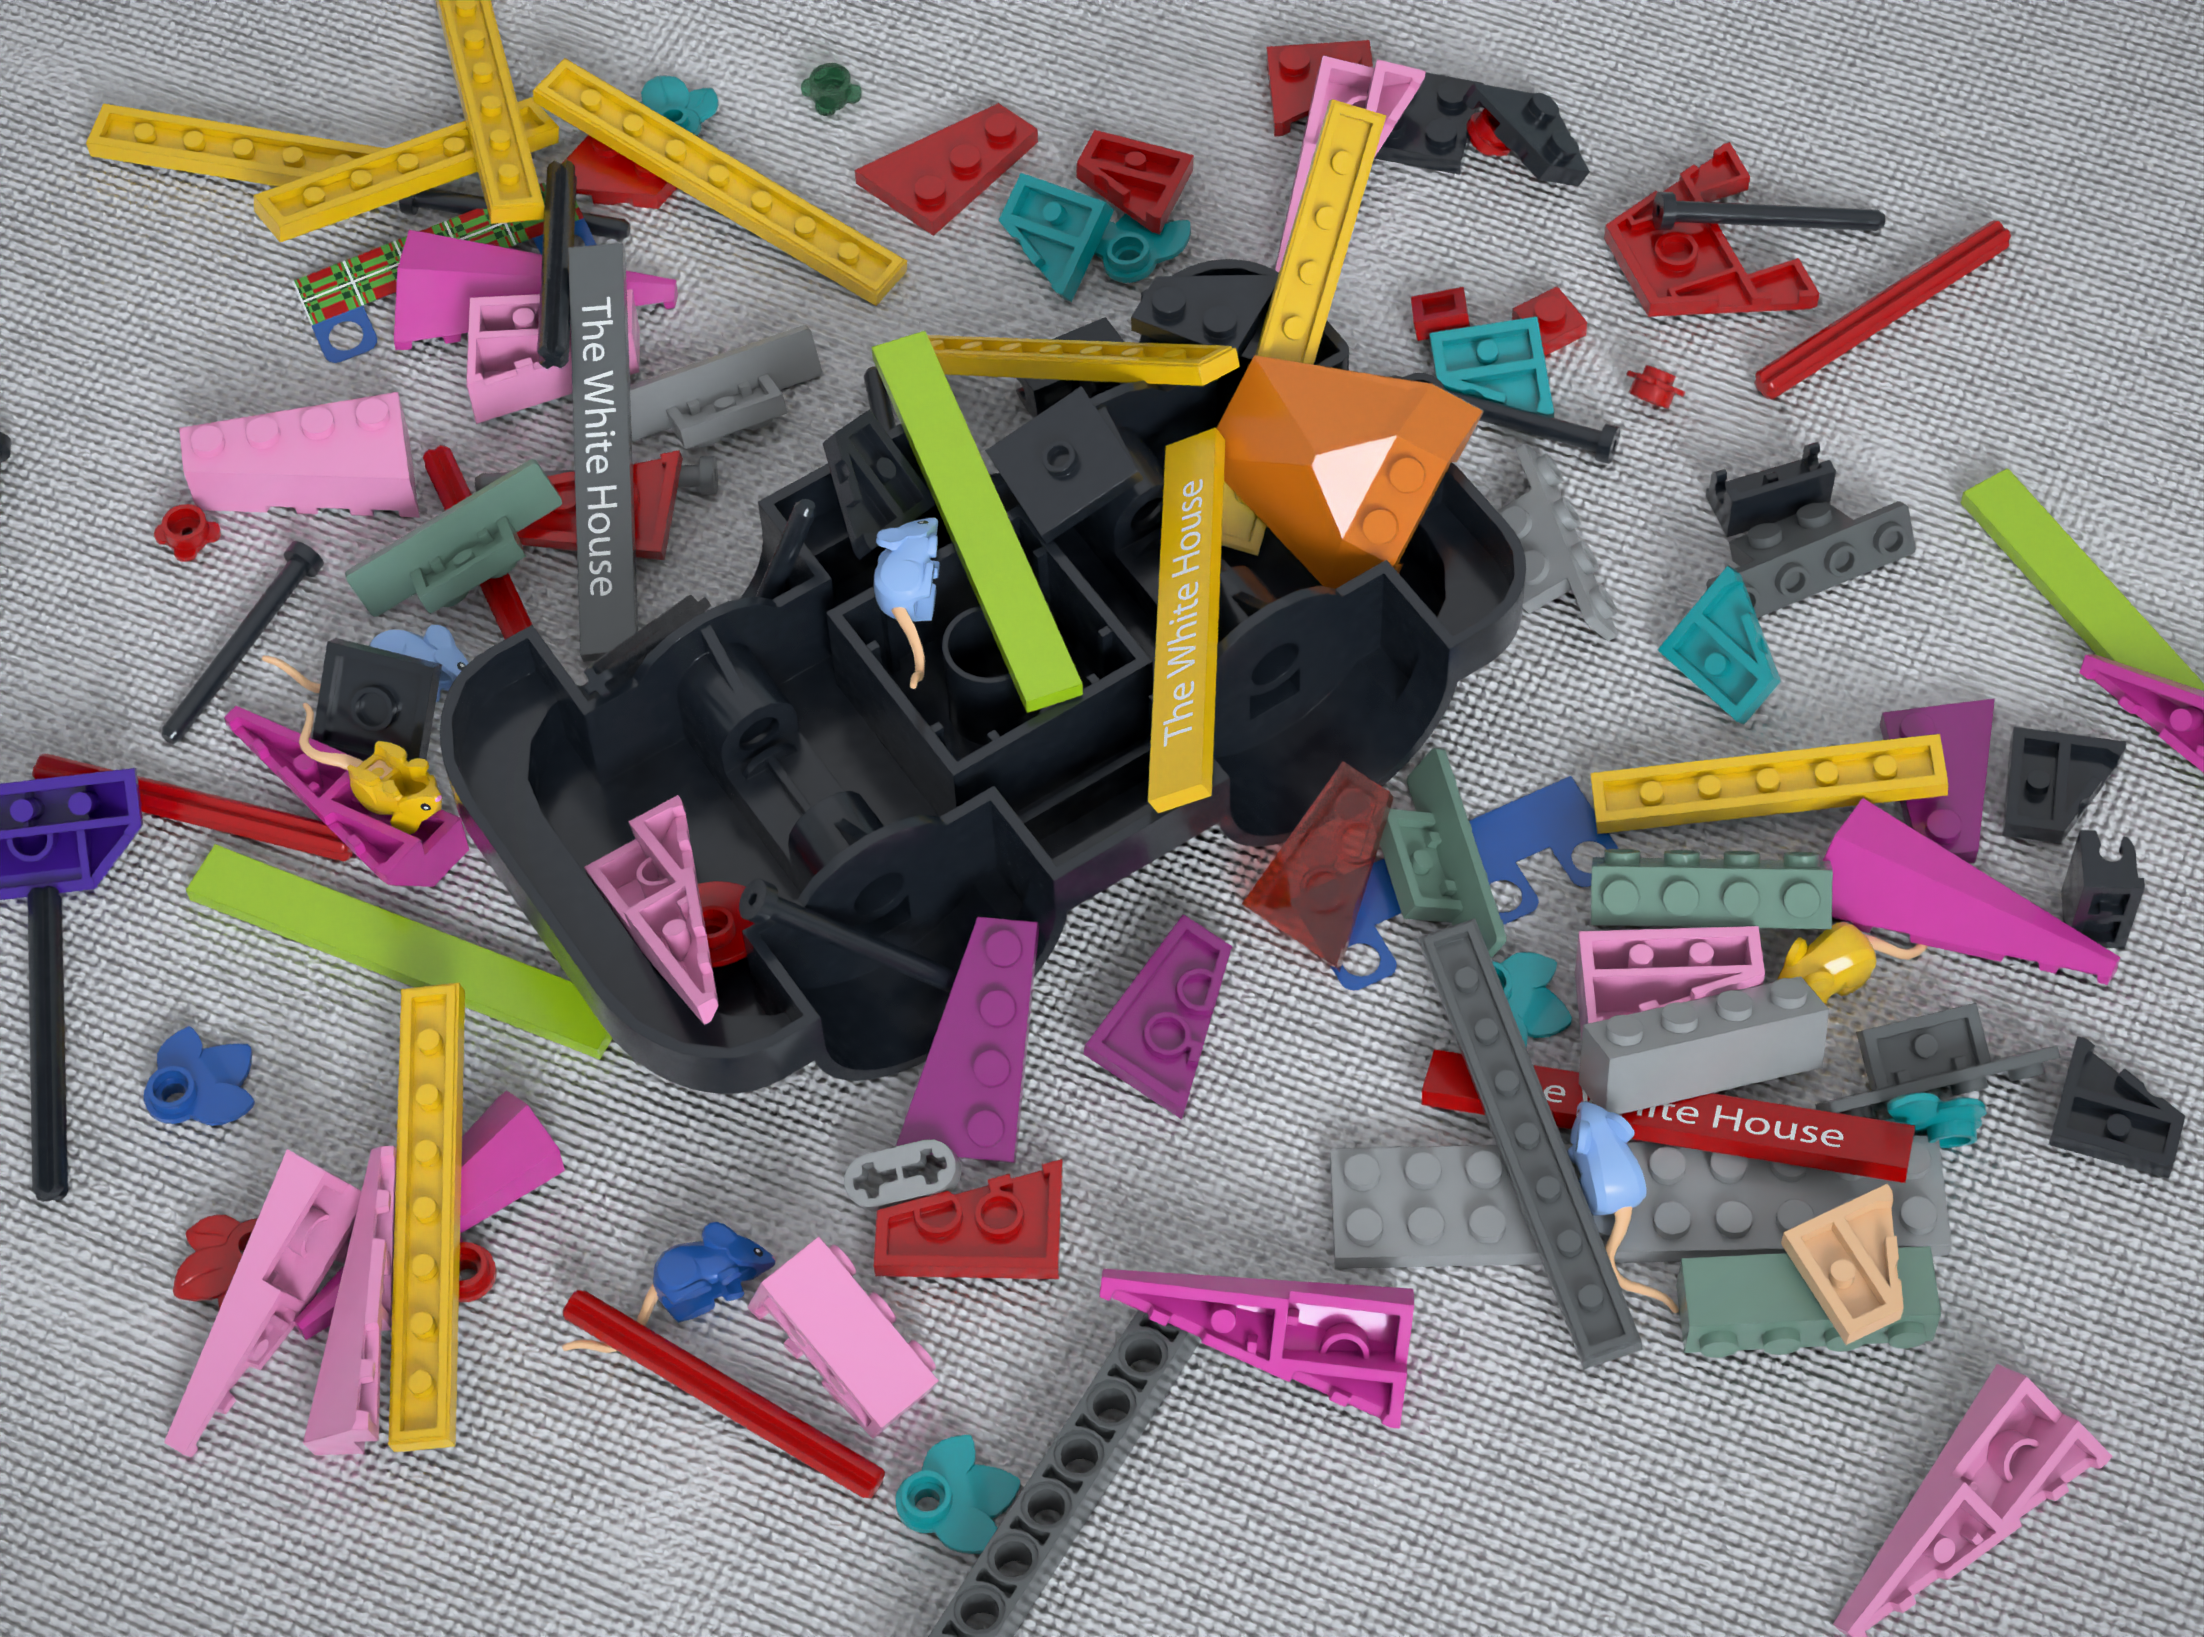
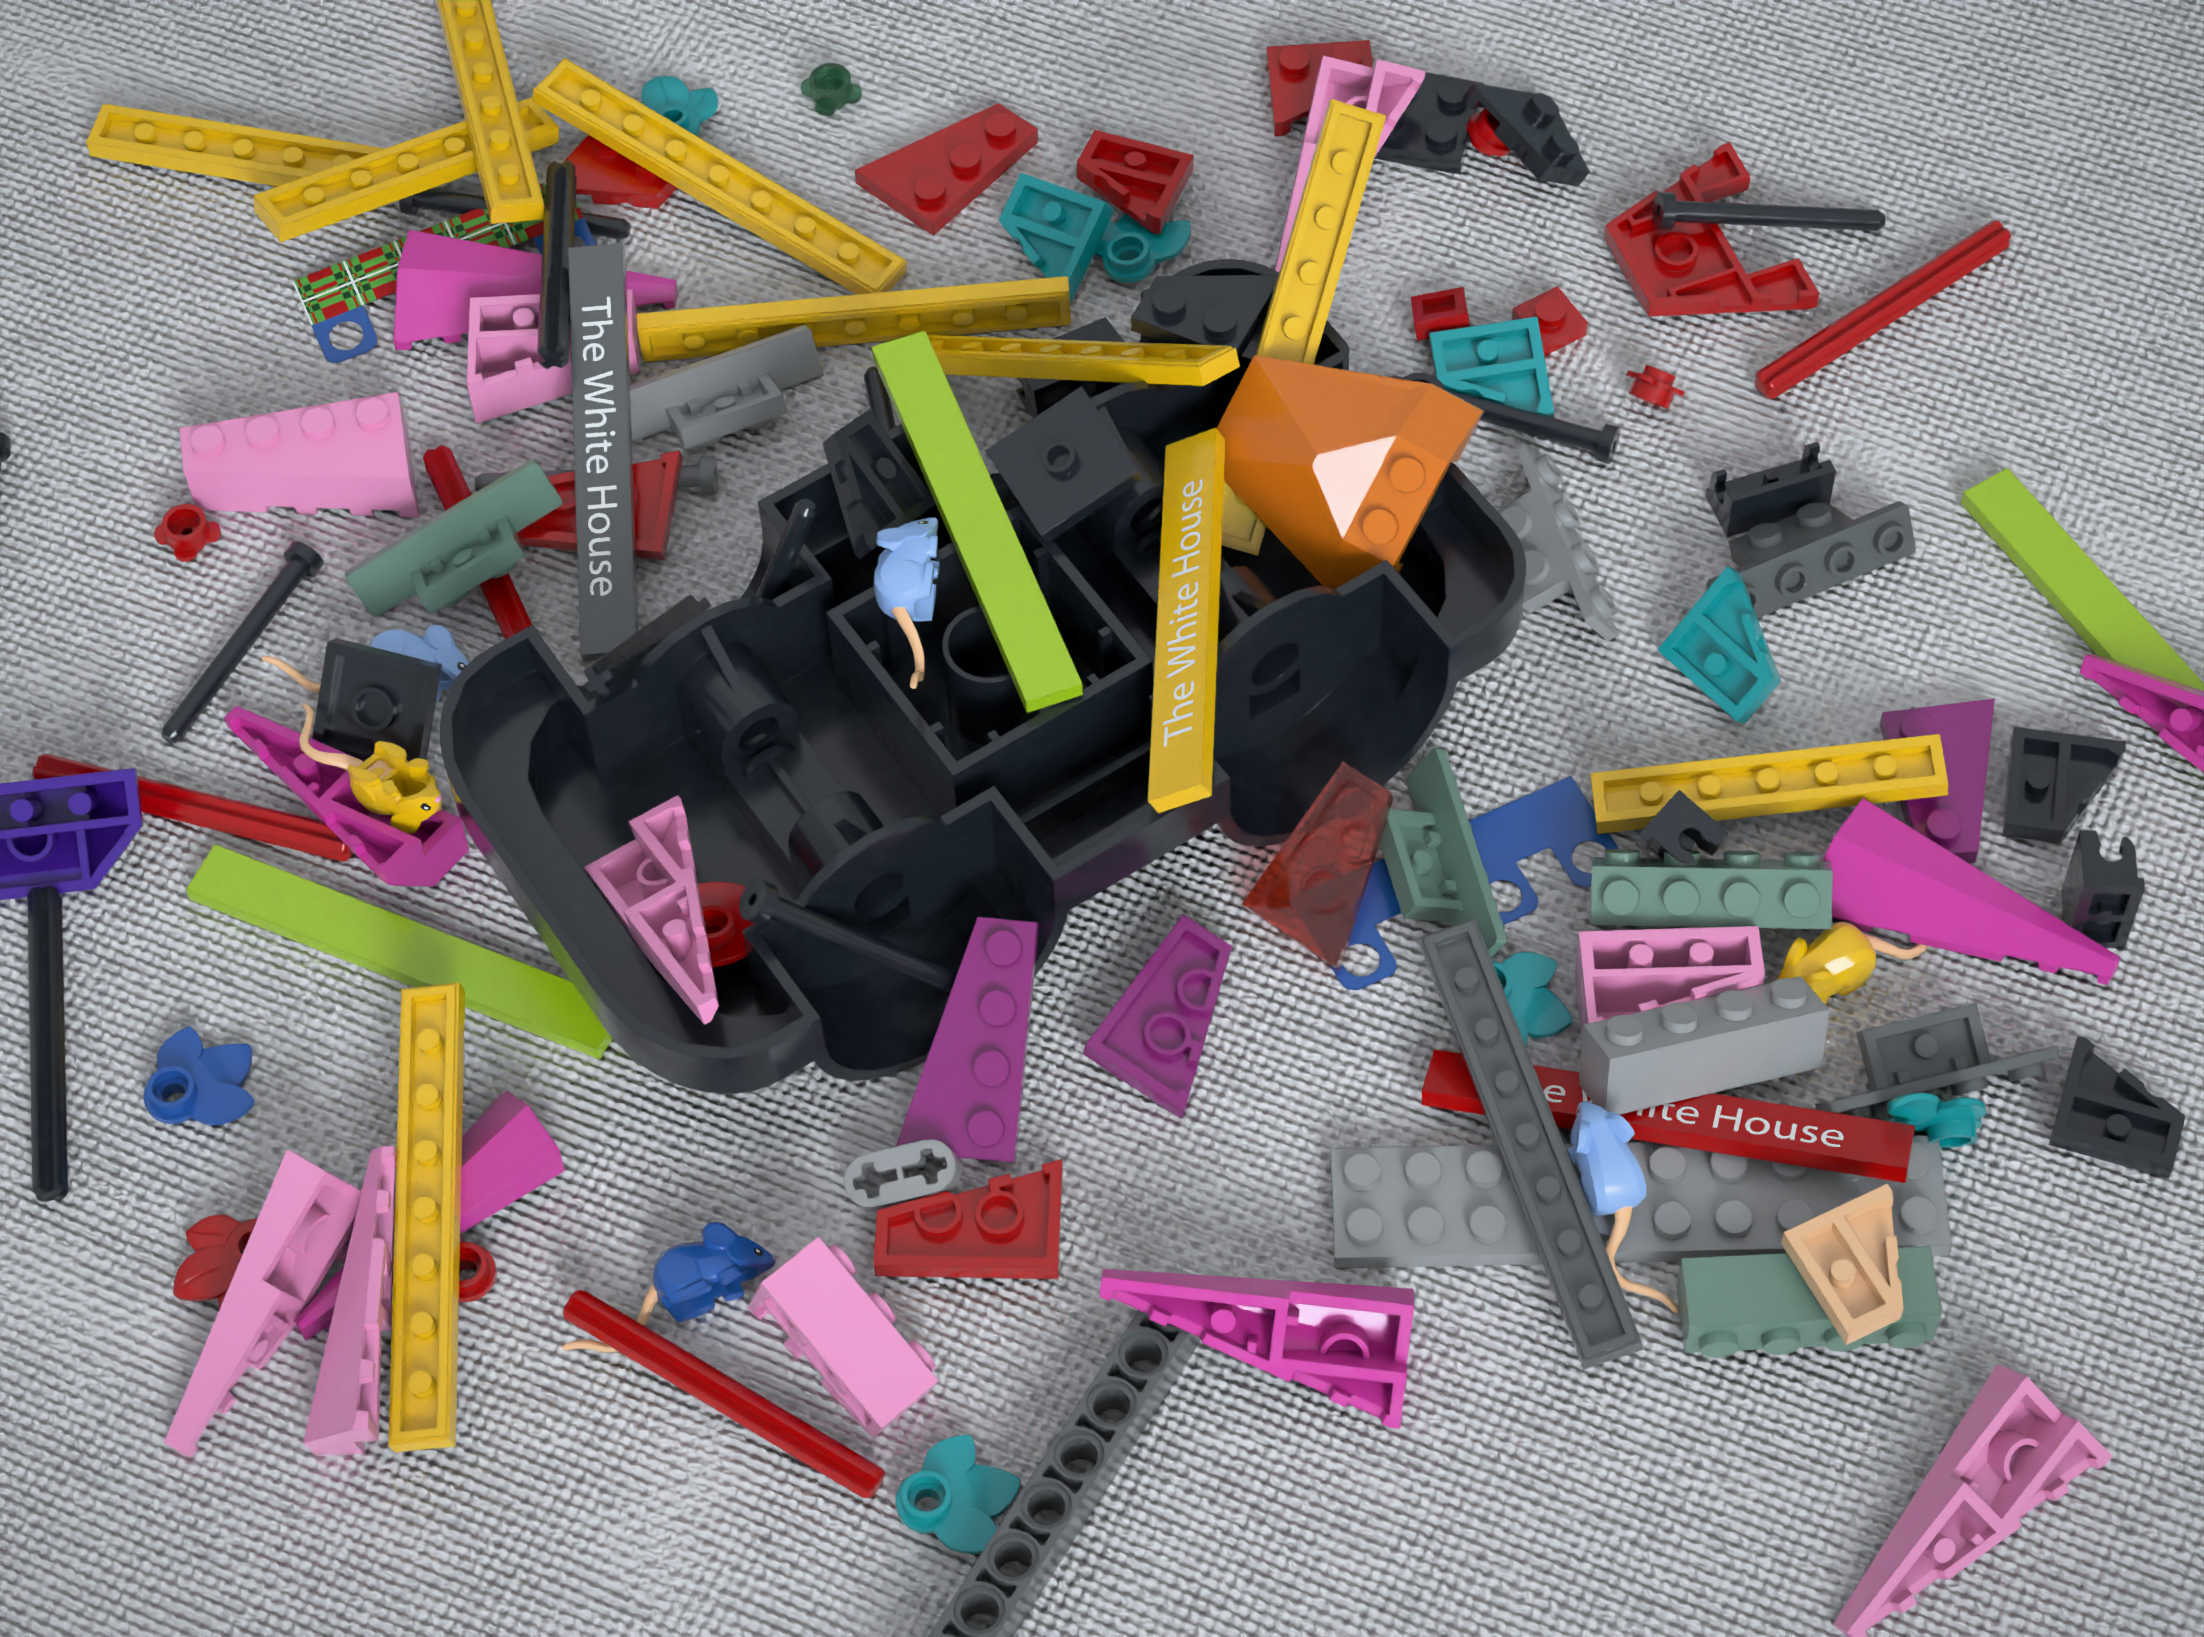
(858, 317): none -> yellow tile
(1678, 828): none -> black hinge

